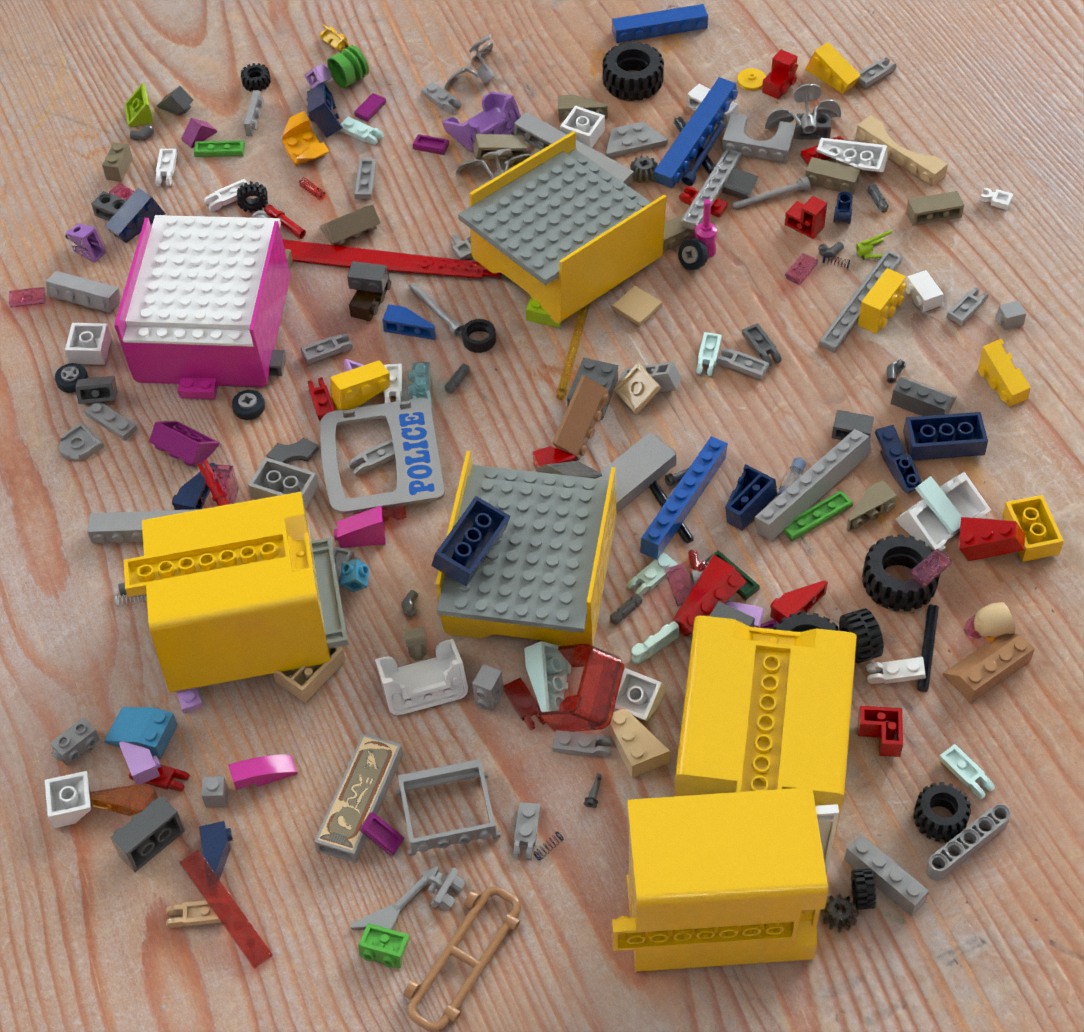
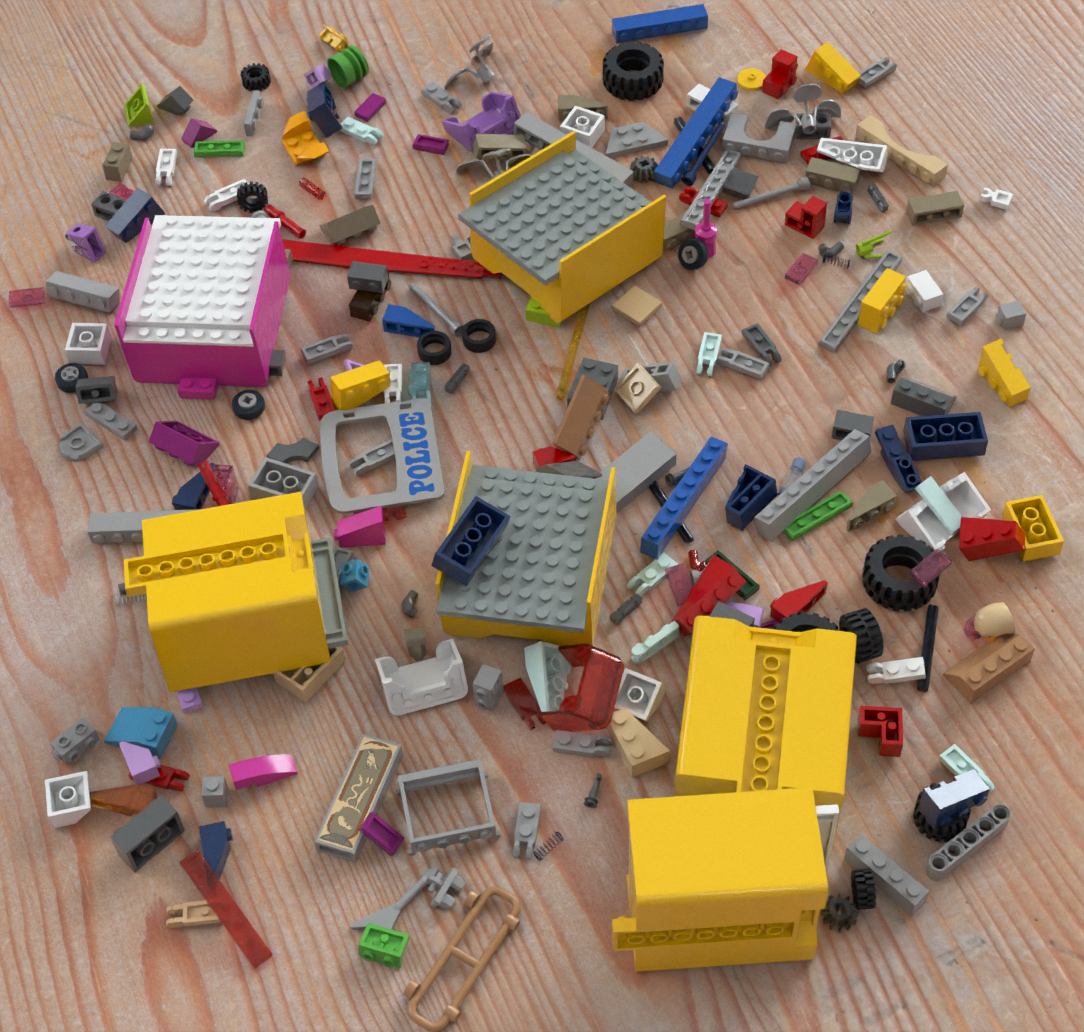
(434, 357): none -> black tyre
(953, 799): none -> wedge

